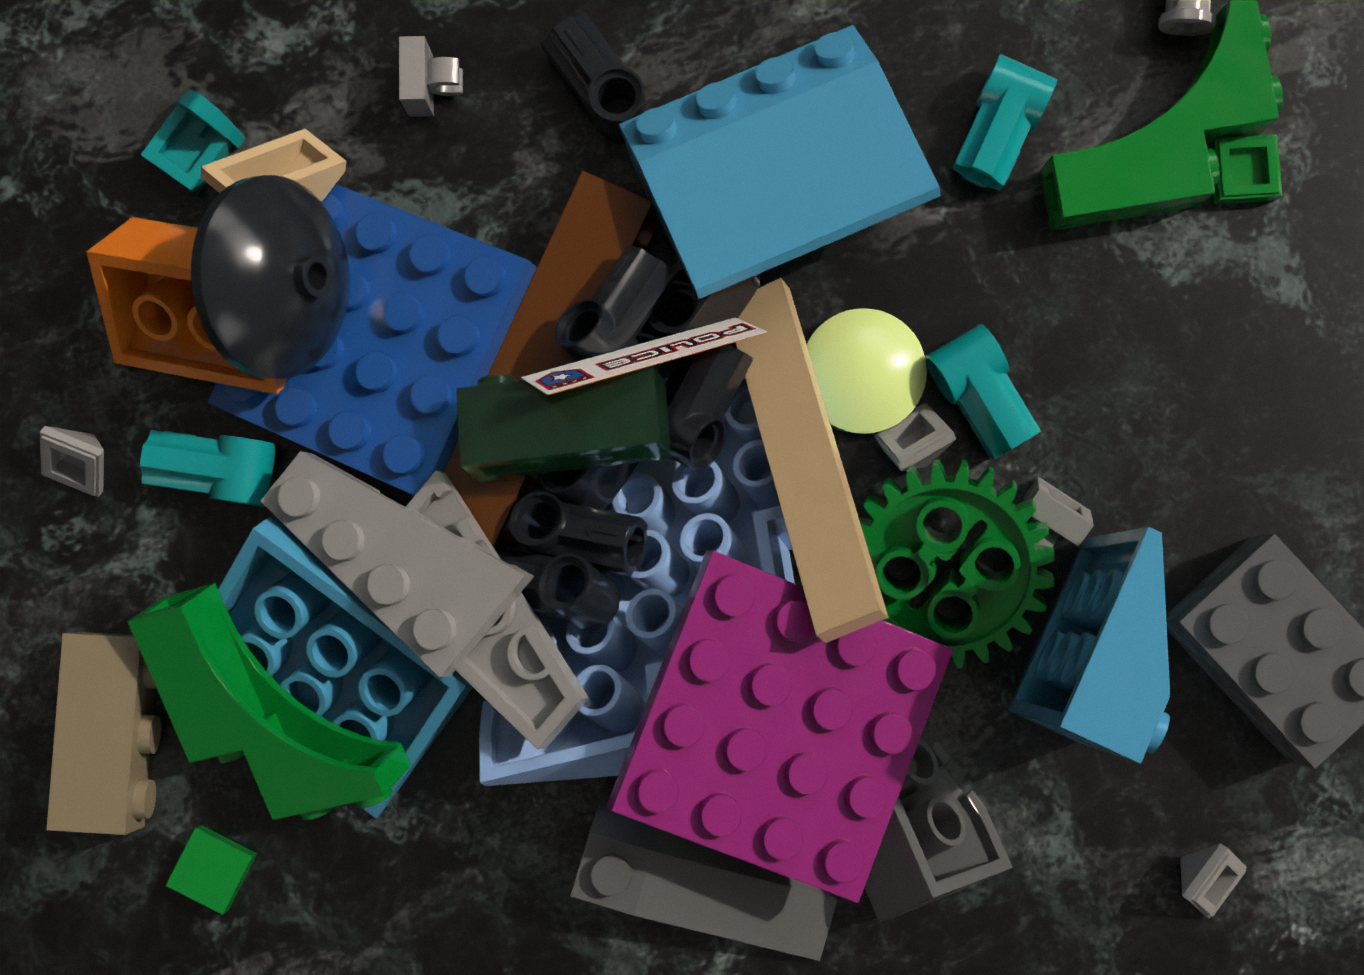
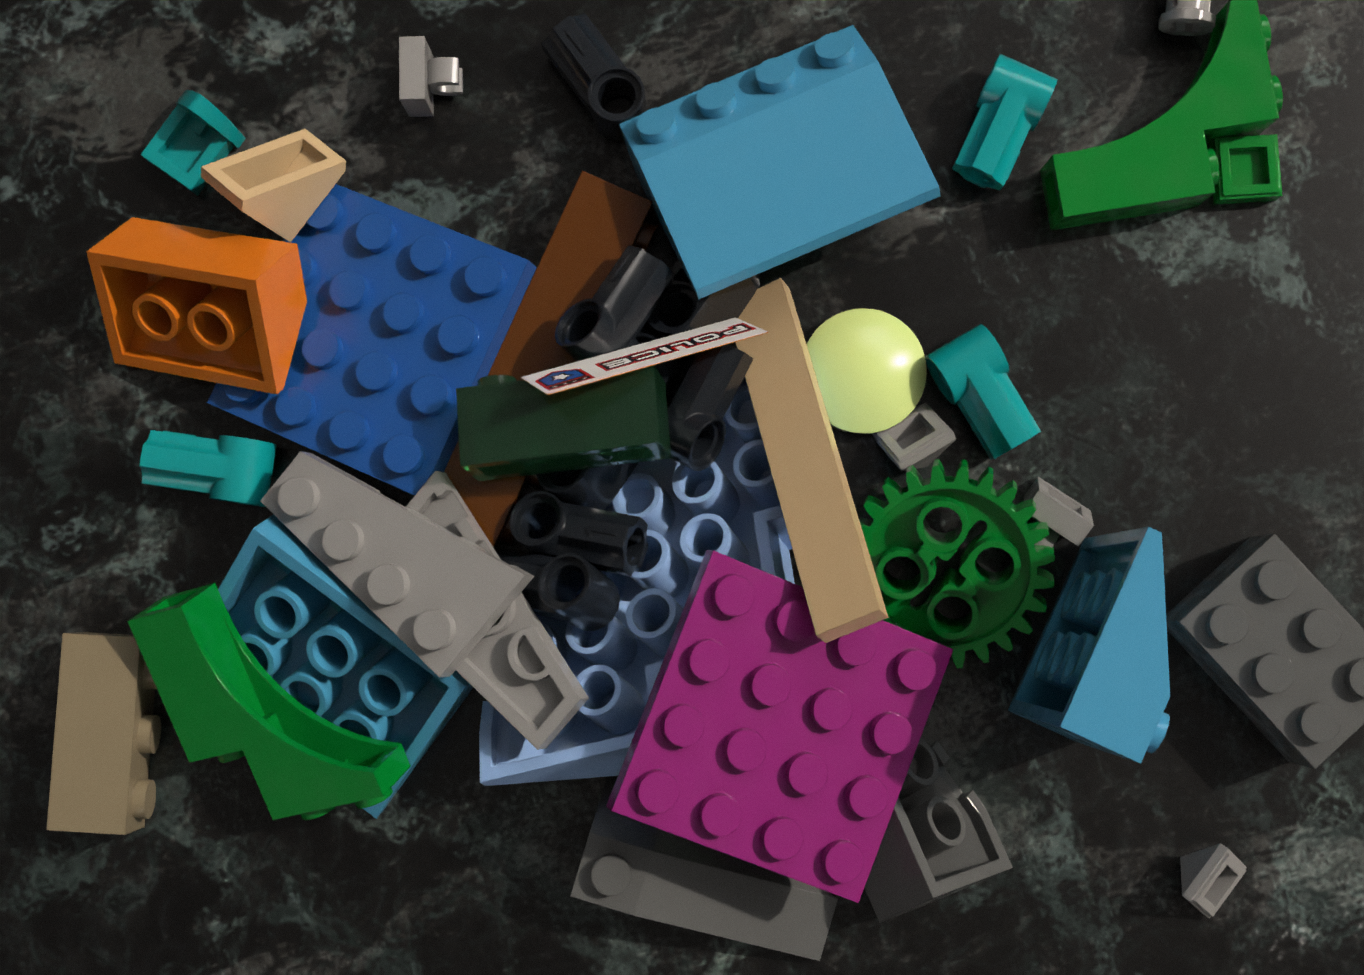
(72, 459): light grey slope -> none
(211, 869): green tile -> none
(270, 277): black dish -> none

